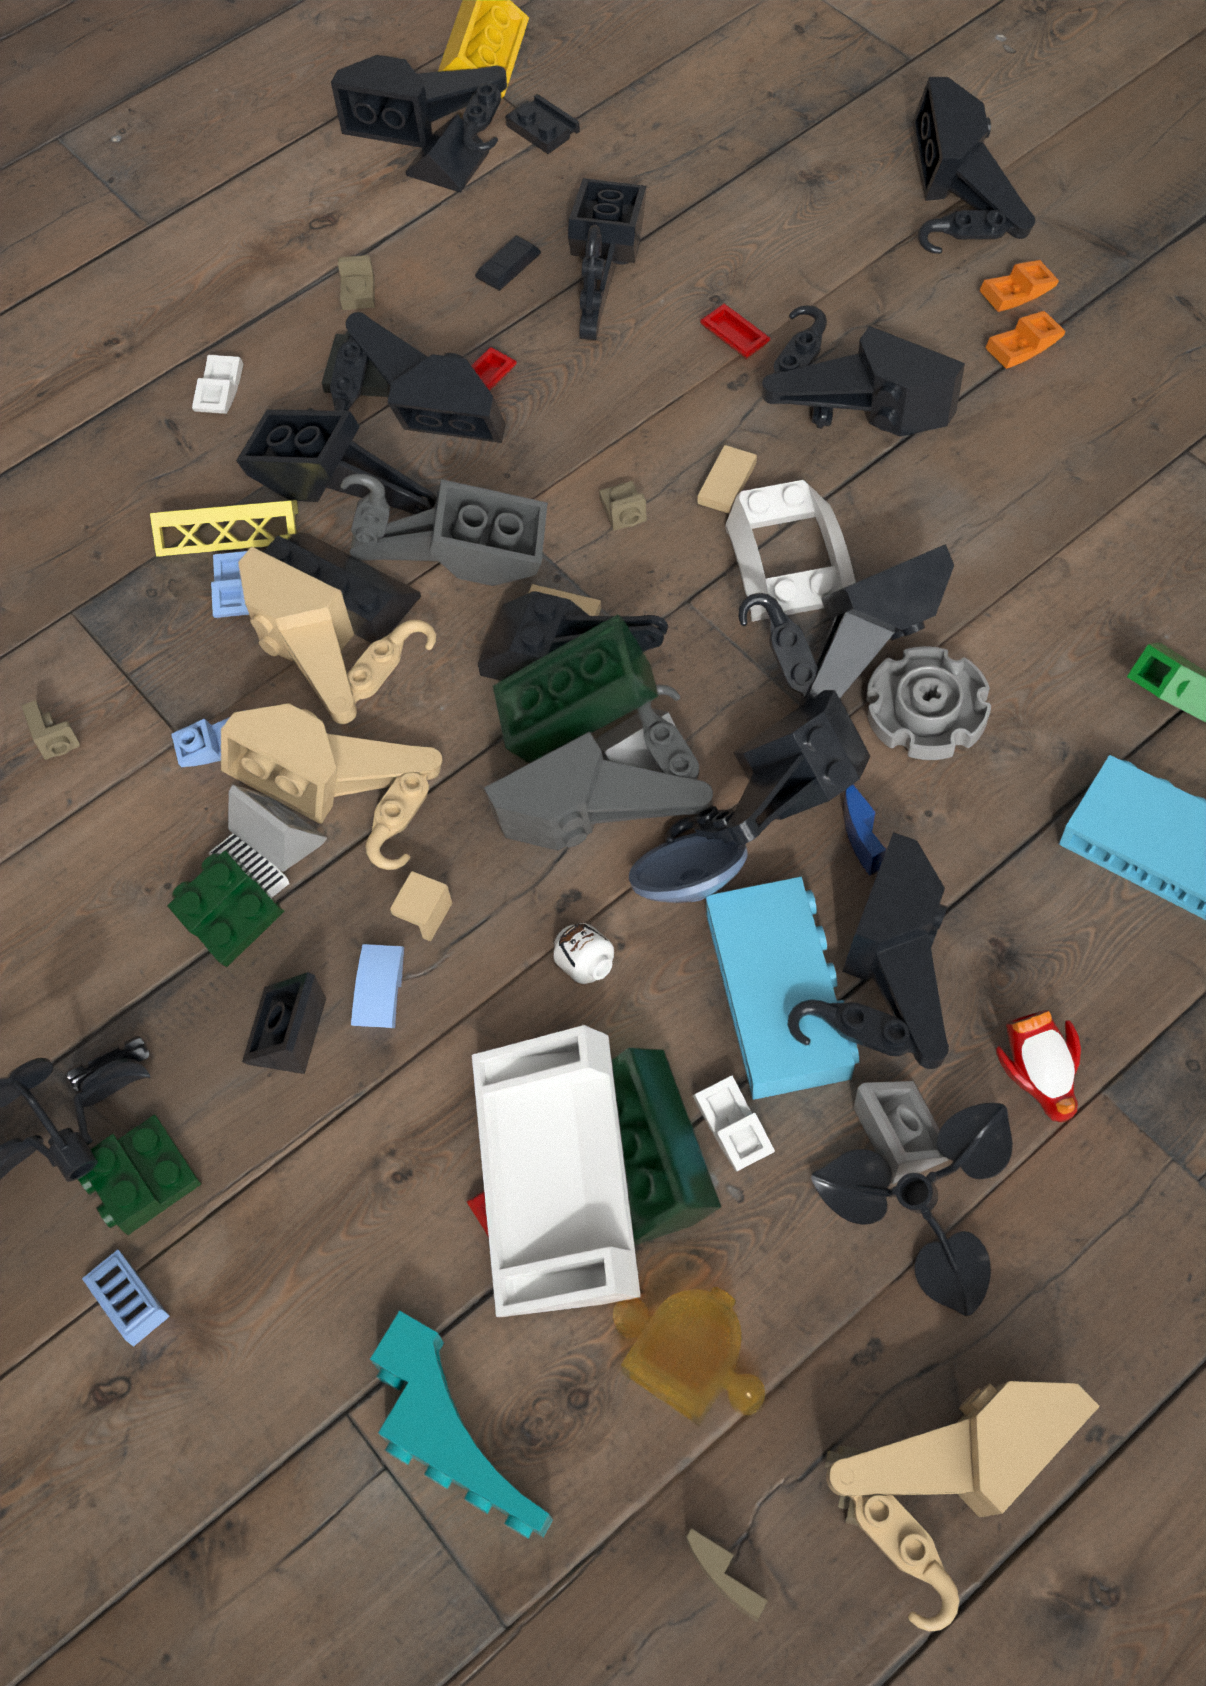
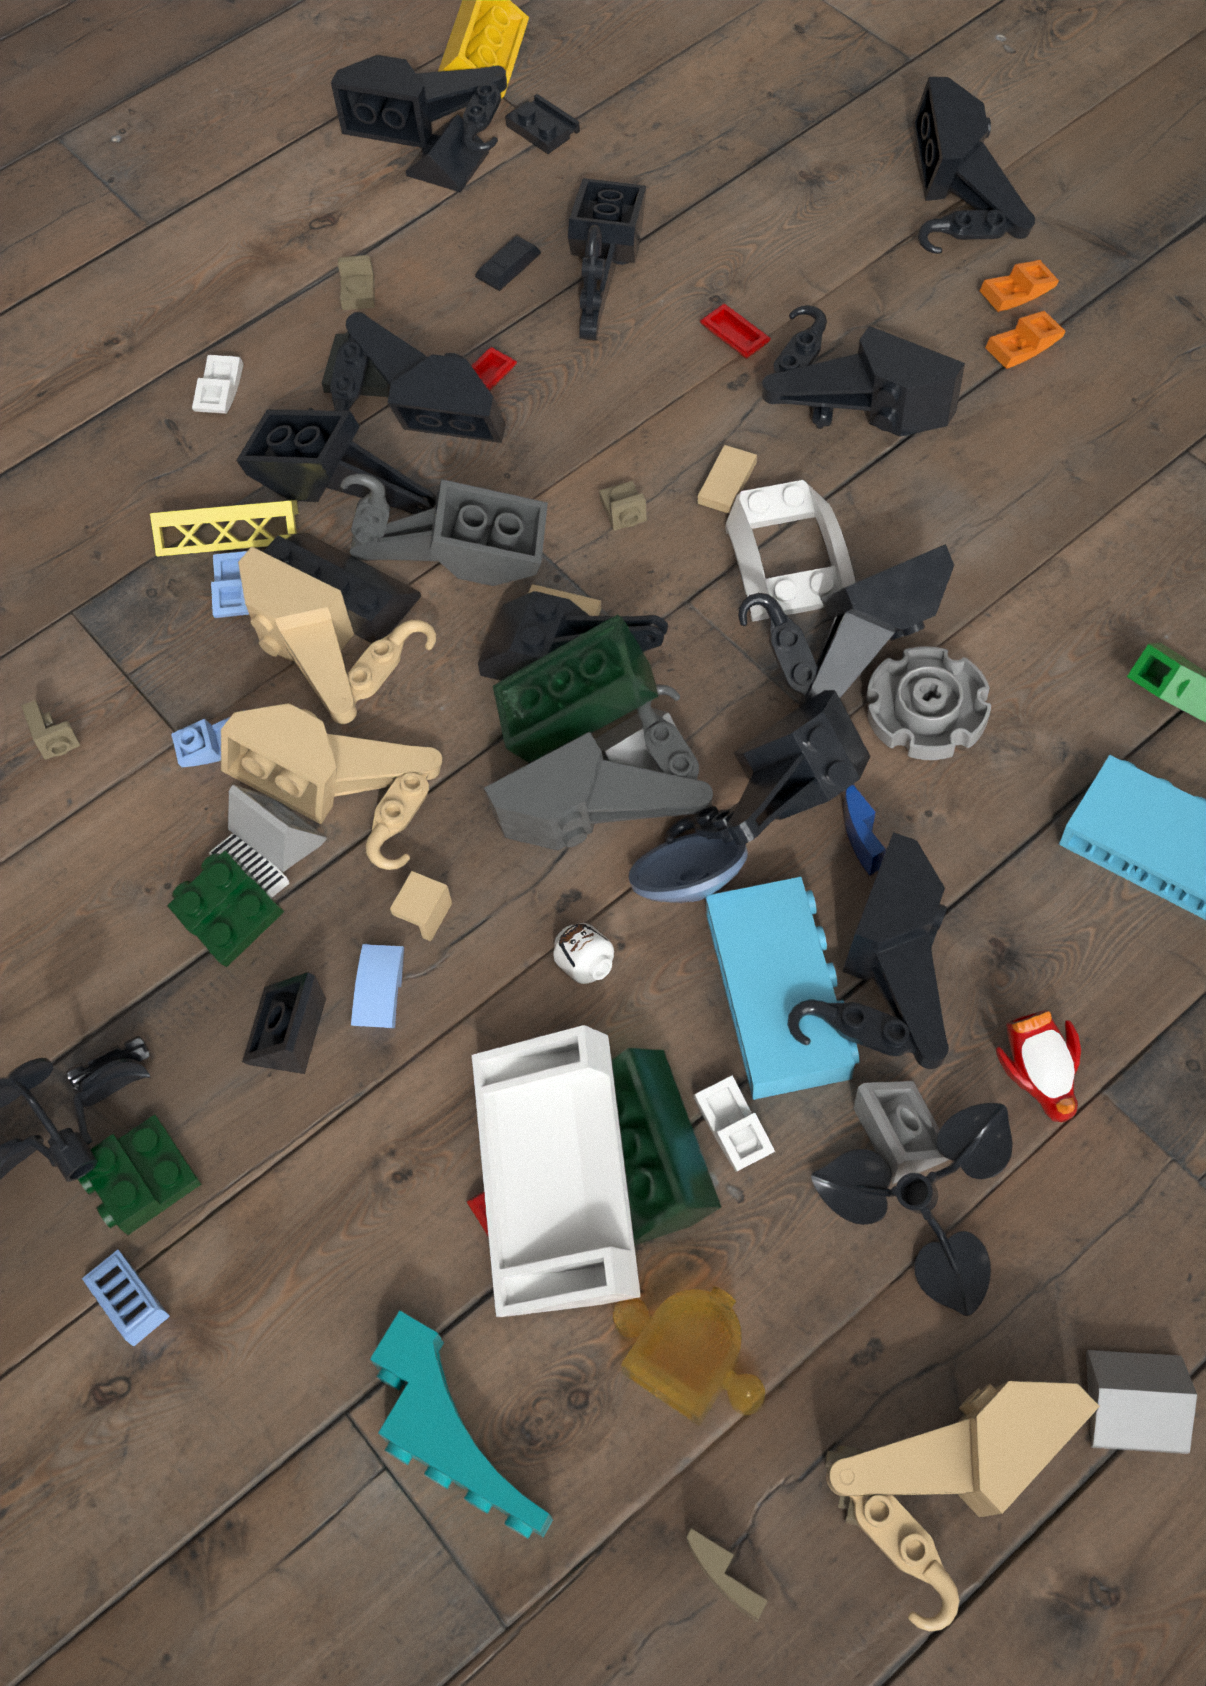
(1142, 1401): none -> slope

